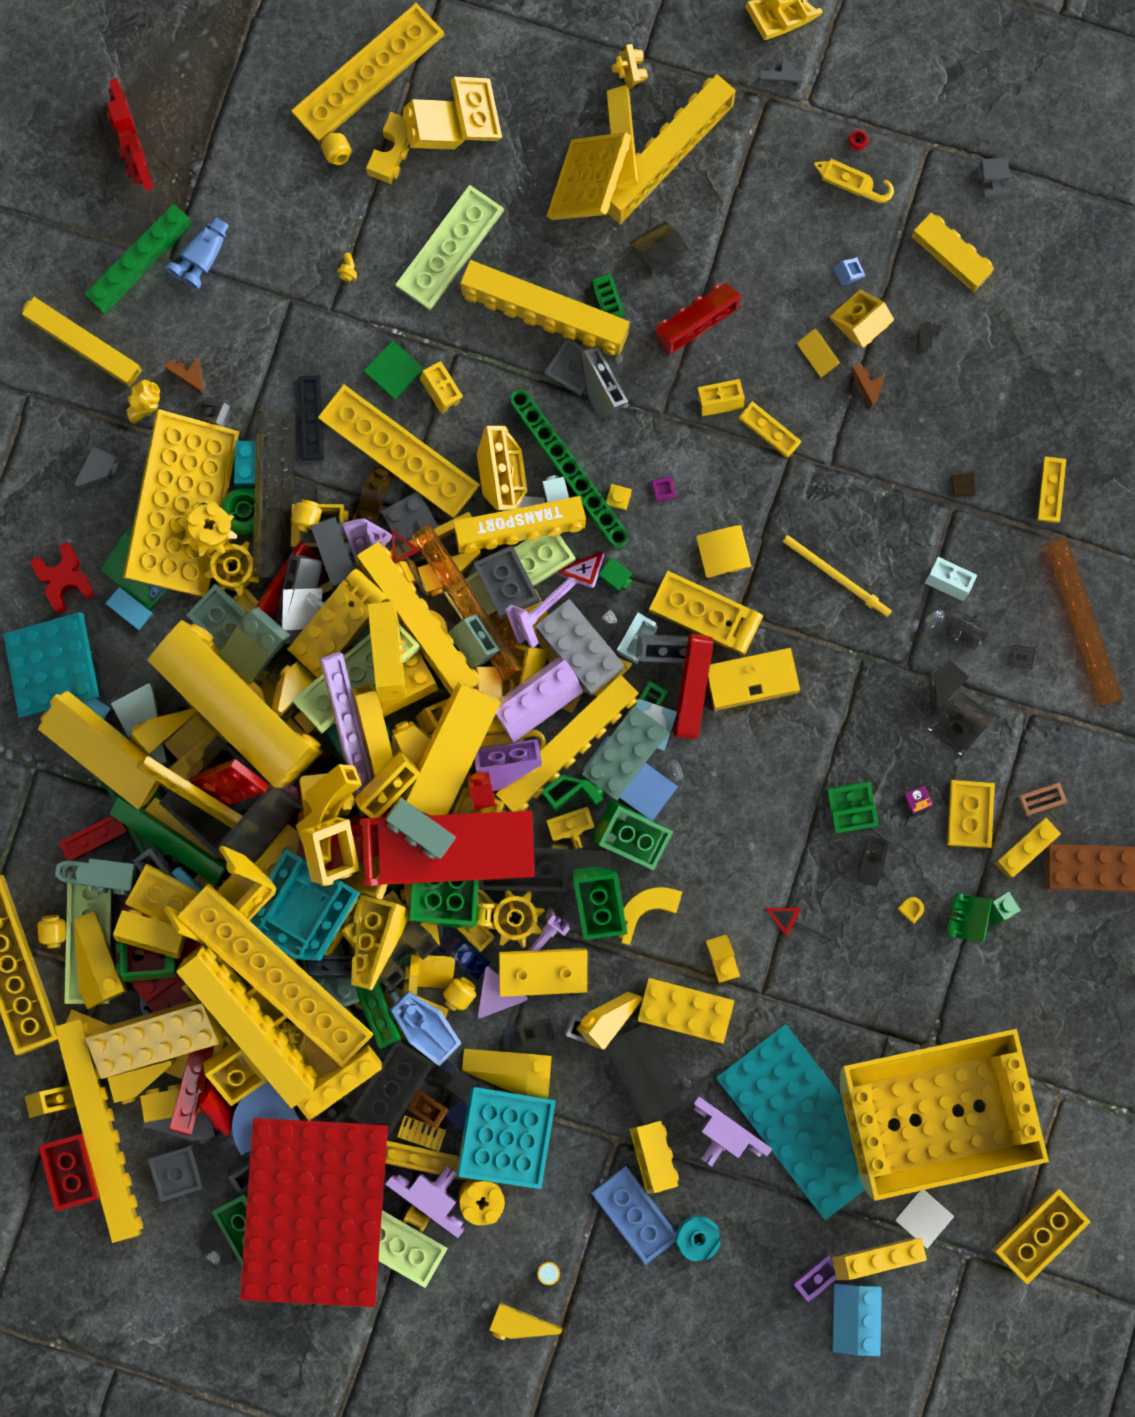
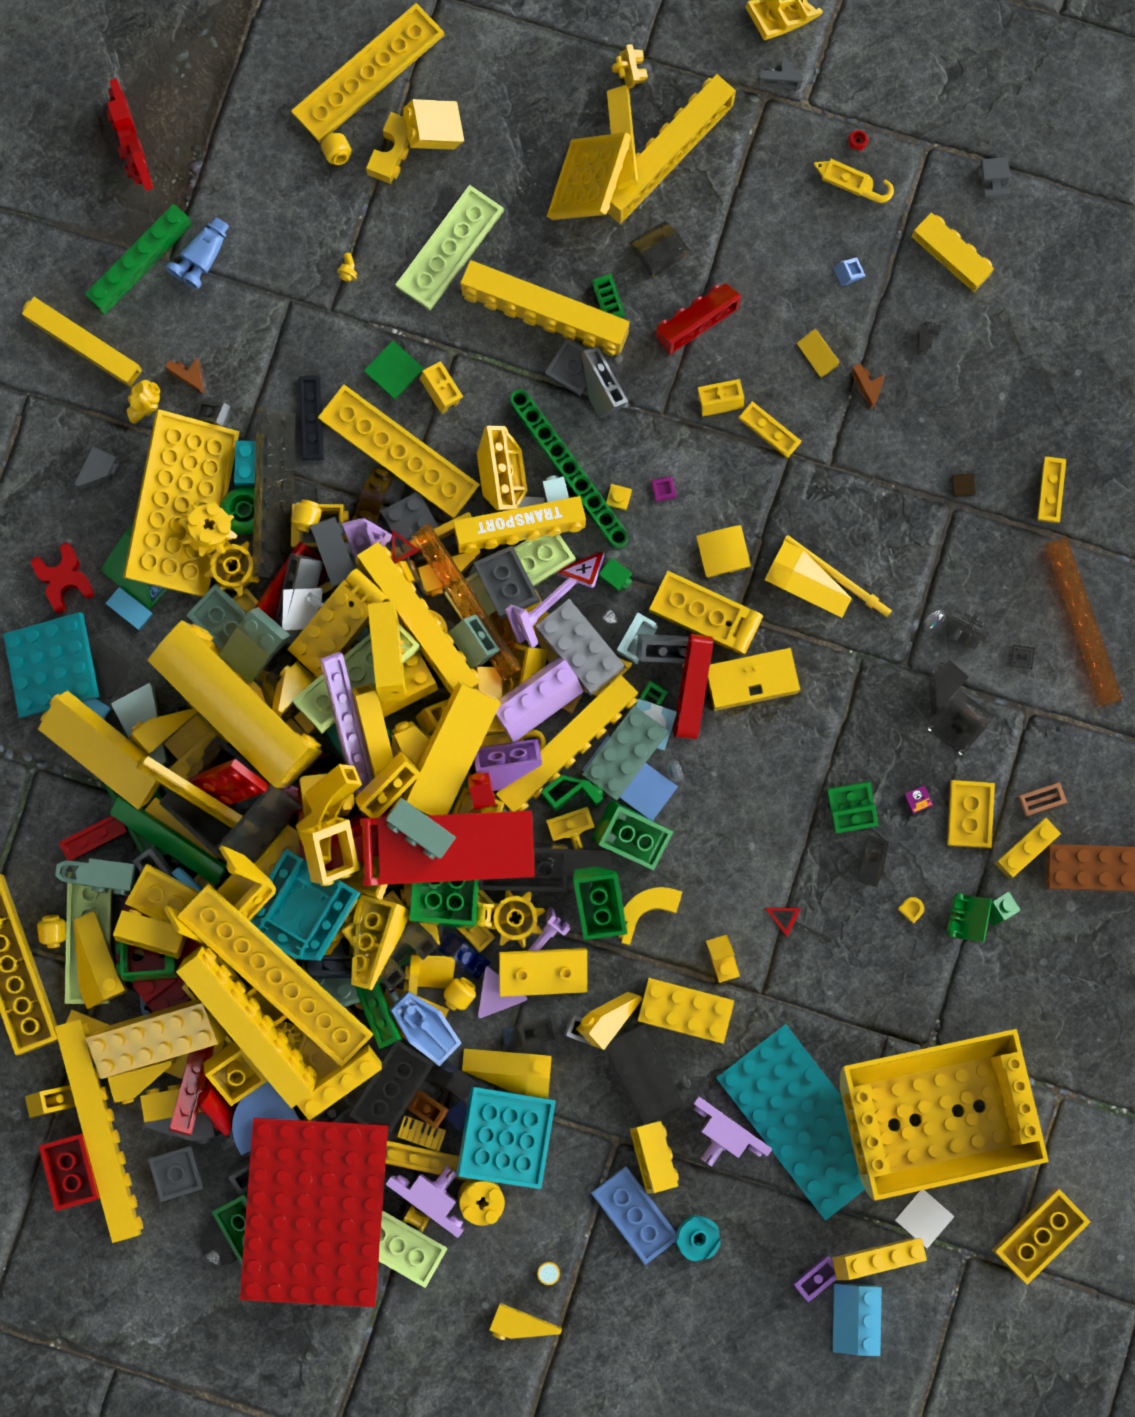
(476, 109): yellow plate -> none
(803, 577): none -> yellow wedge
(862, 318): yellow slope -> none
(951, 579): light aqua hinge -> none

